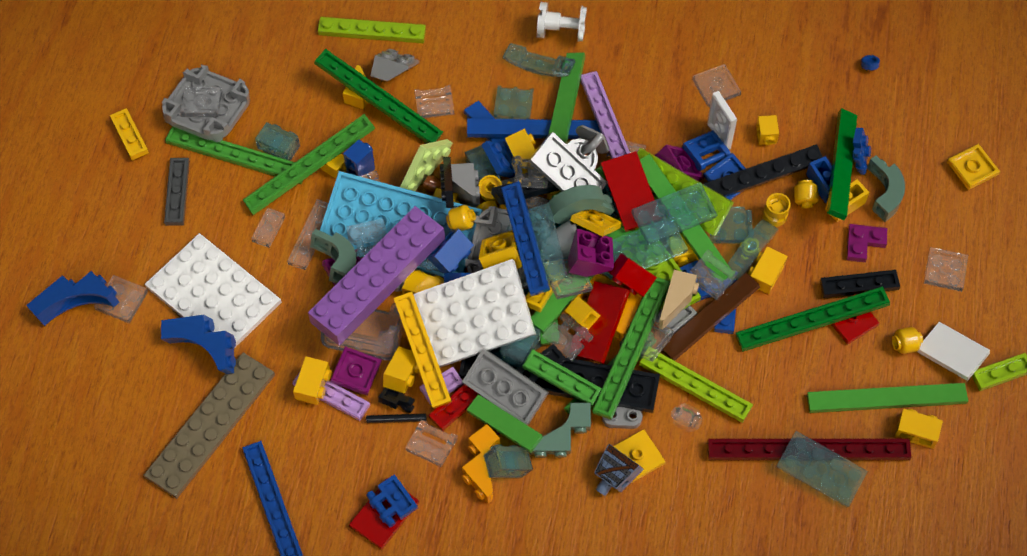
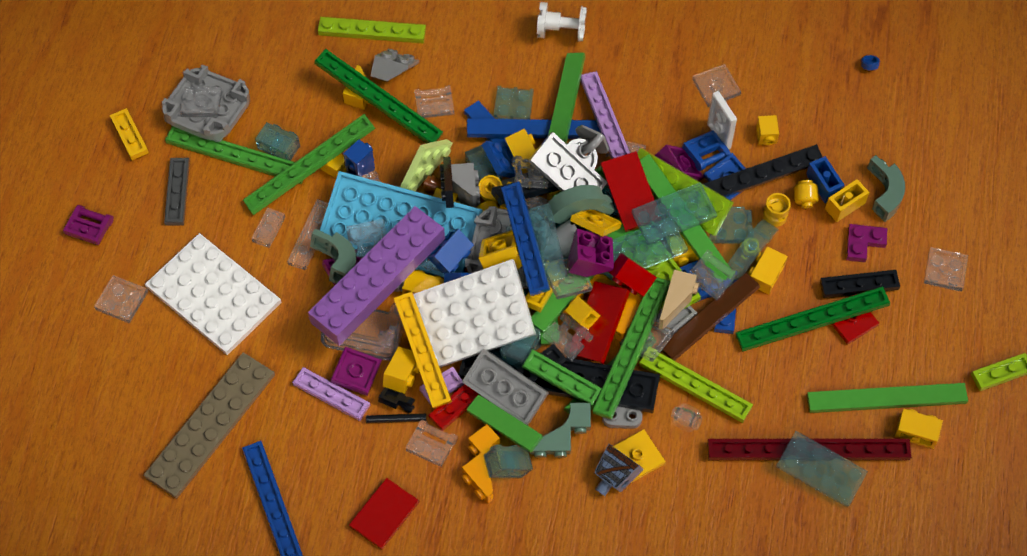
(67, 294): blue arch -> none
(86, 229): none -> magenta plate
(199, 331): blue arch -> none
(312, 380): yellow brick -> none
(397, 497): blue plate -> none
(461, 218): yellow head -> none
(538, 63): clear light blue slope -> none
(842, 165): green tile -> none
(861, 150): blue plate -> none
(907, 340): yellow head -> none
(953, 351): white tile -> none
(973, 166): yellow plate -> none

